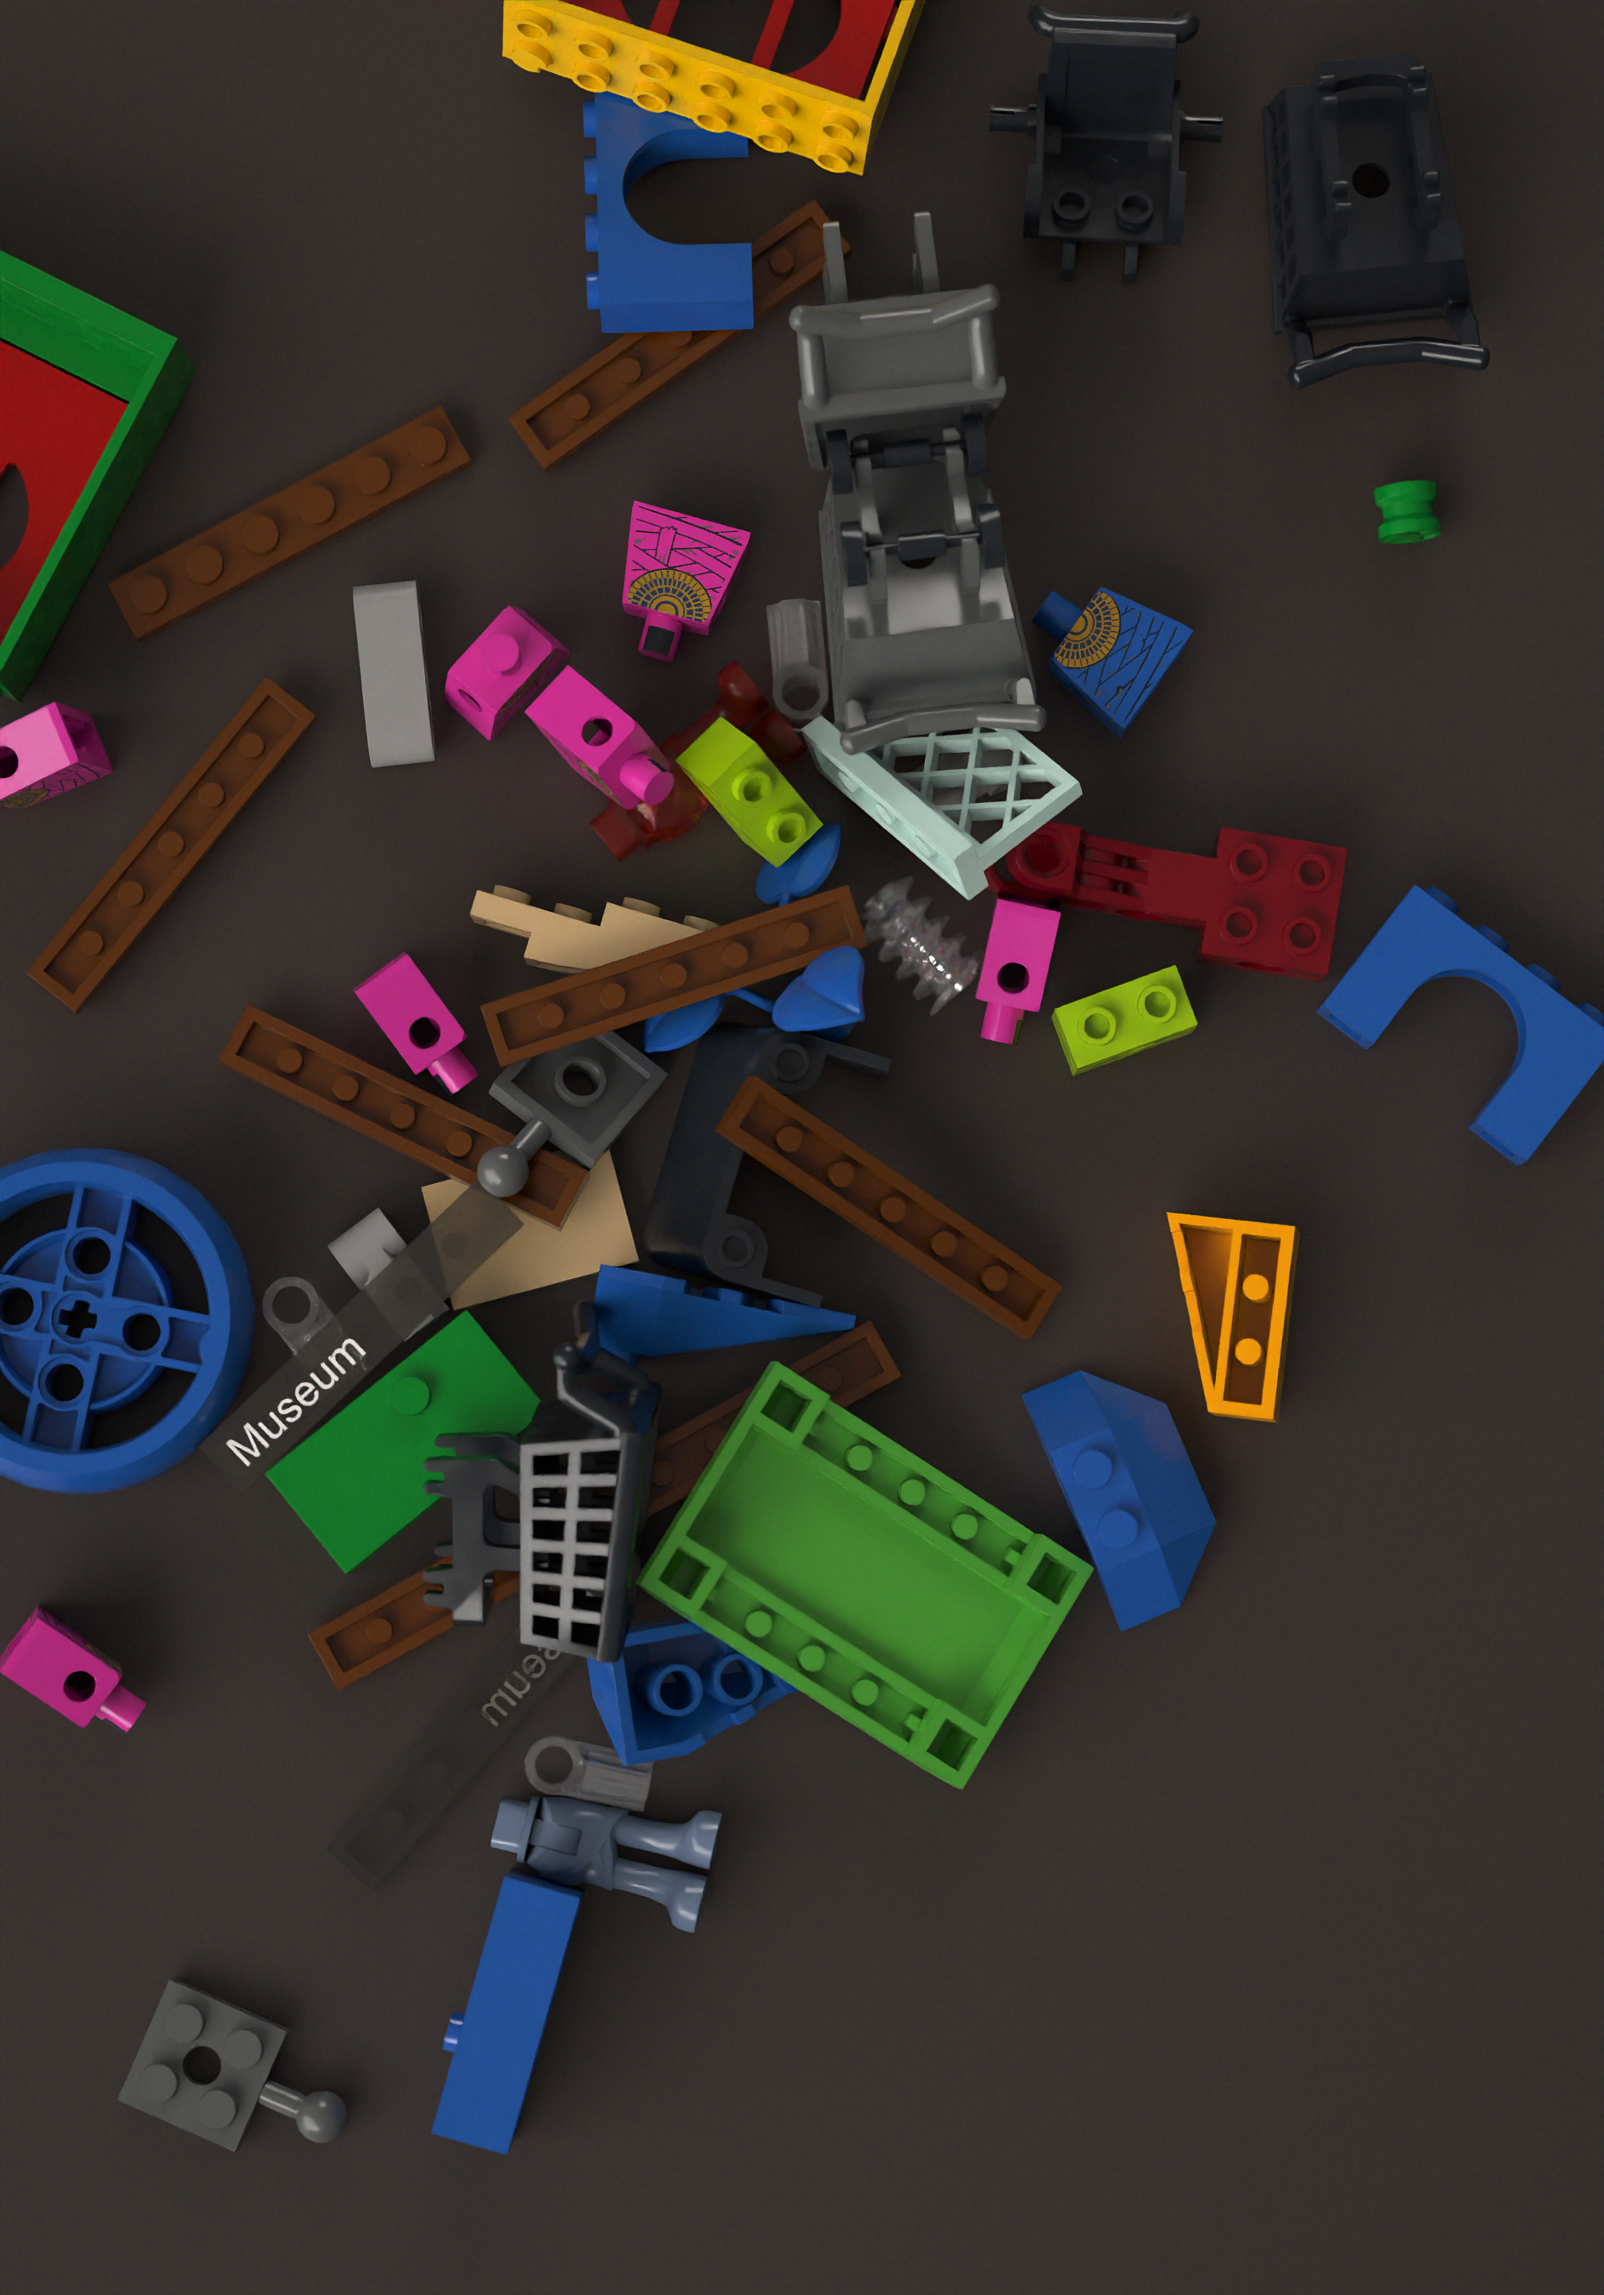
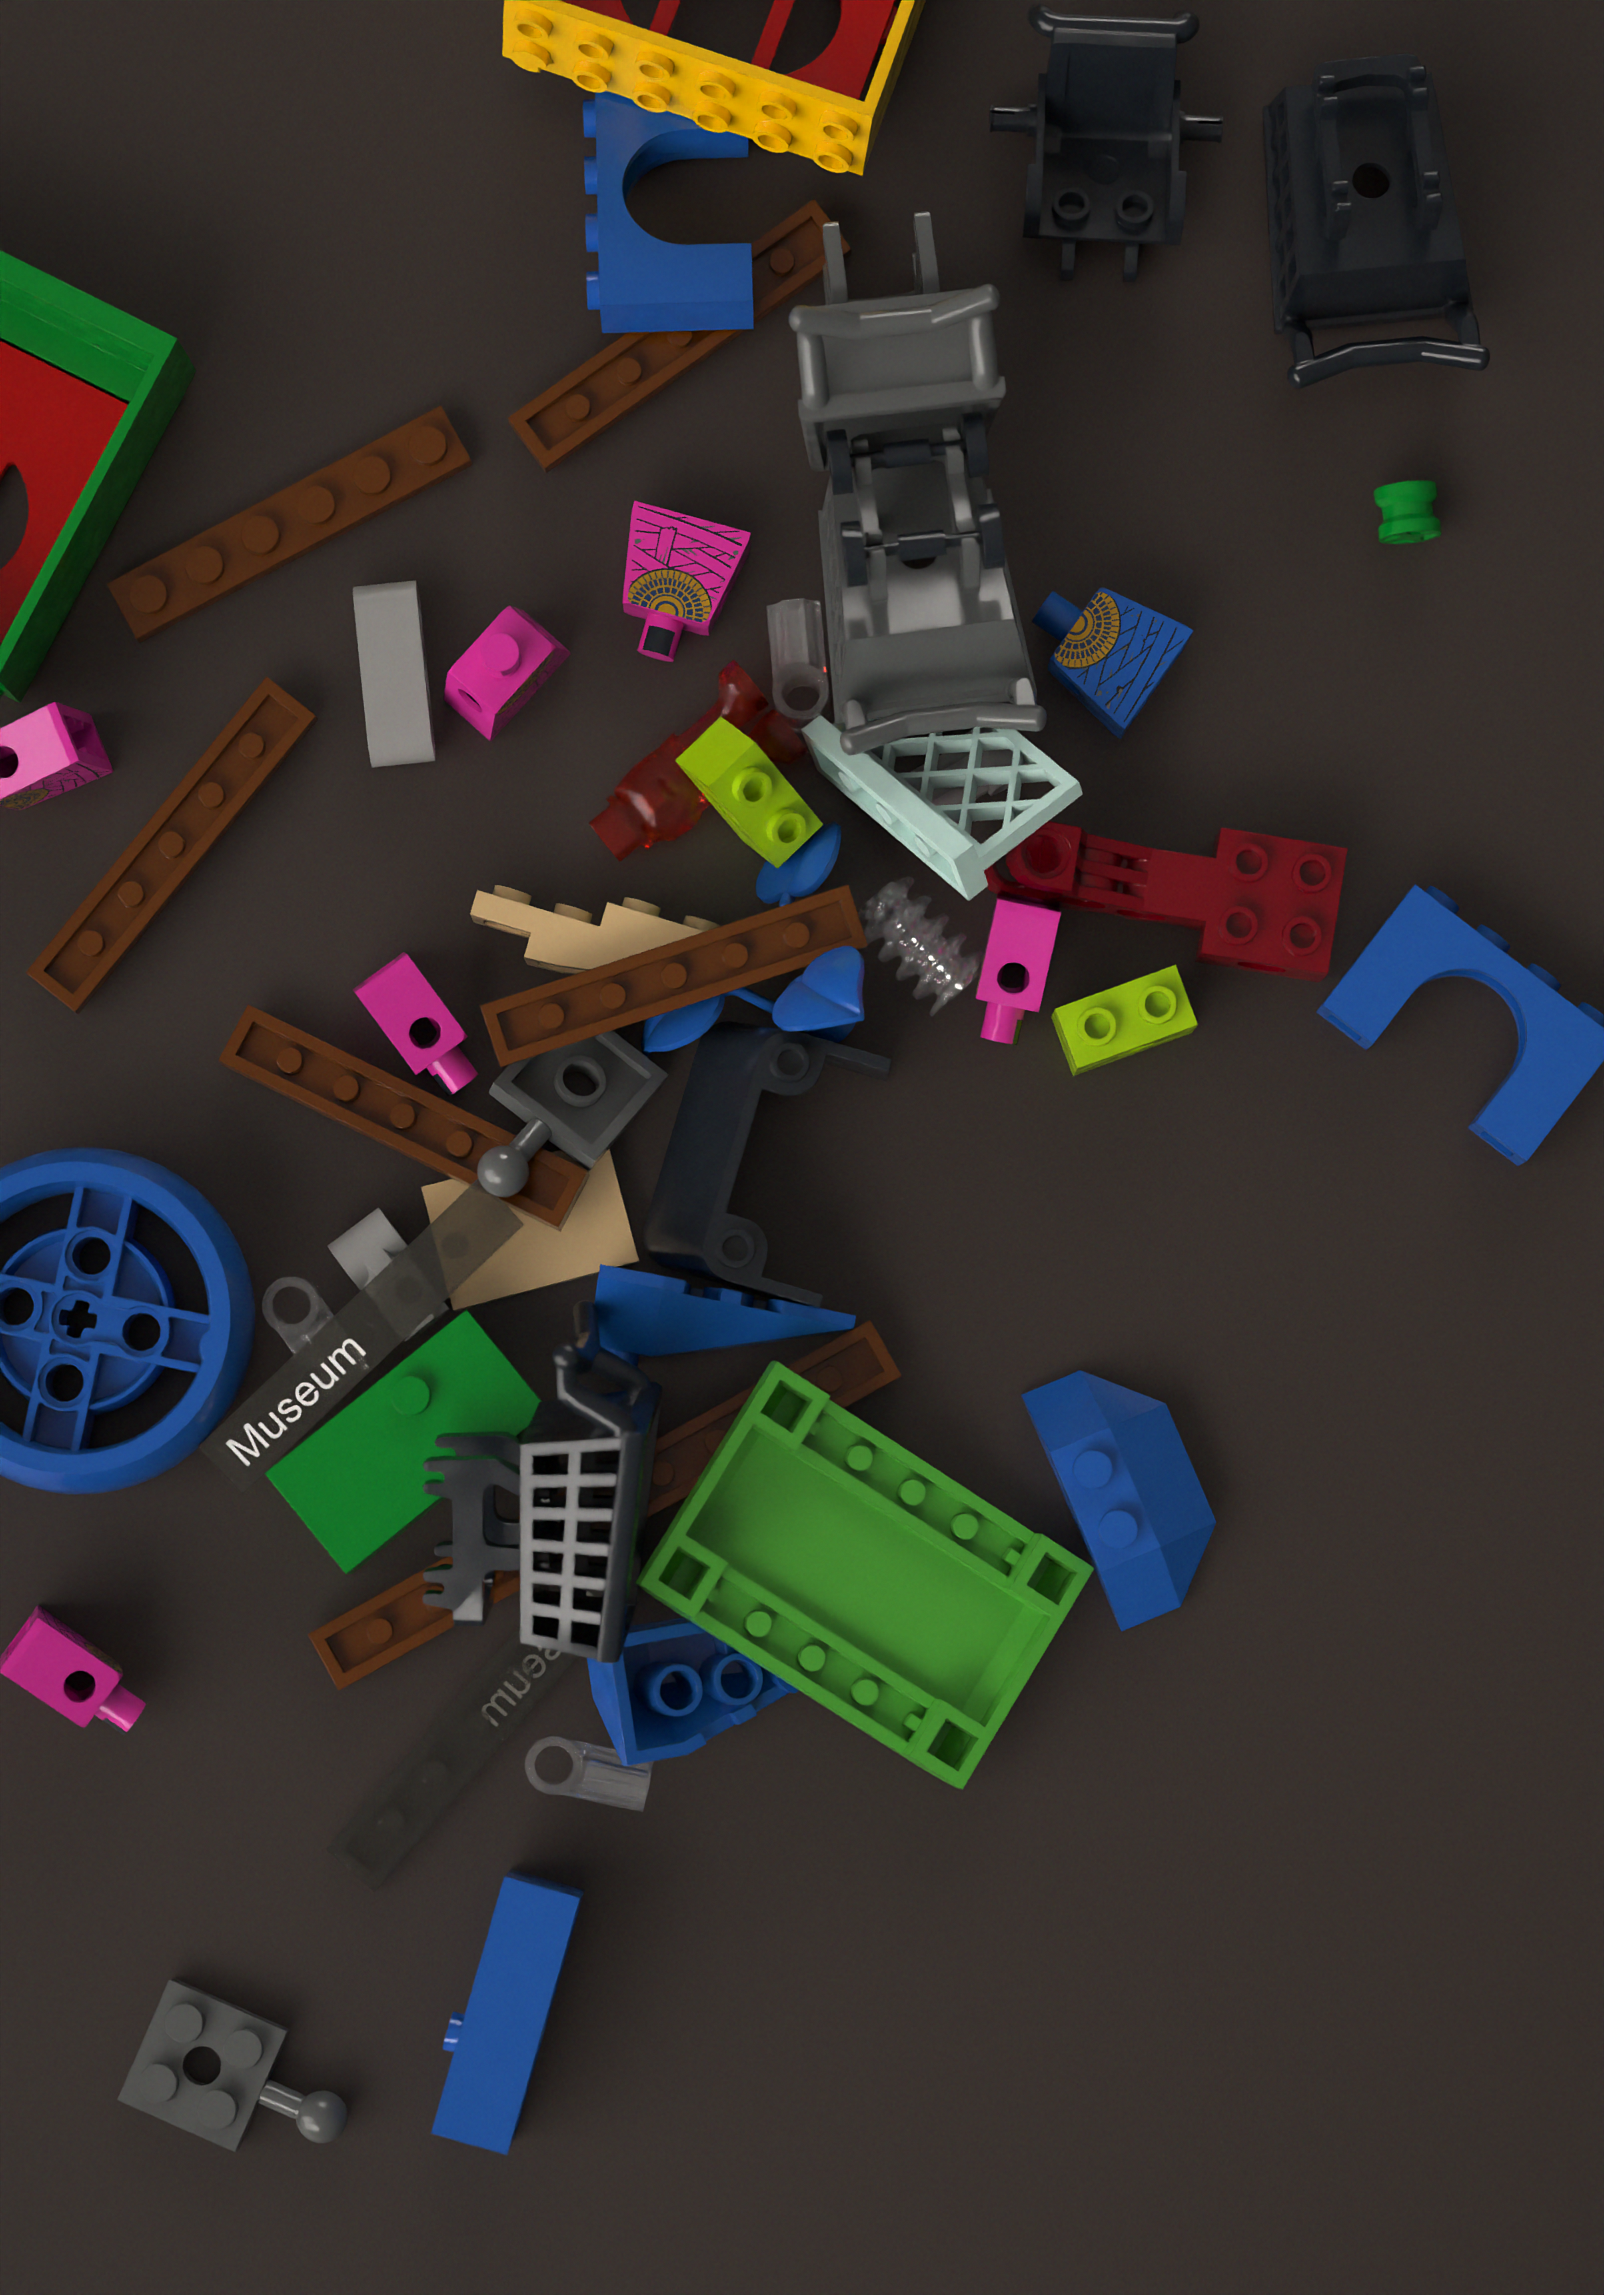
(578, 1842): sand blue piece -> none
(618, 758): dark pink torso -> none
(888, 1207): reddish brown plate -> none
(1239, 1308): light orange wedge -> none

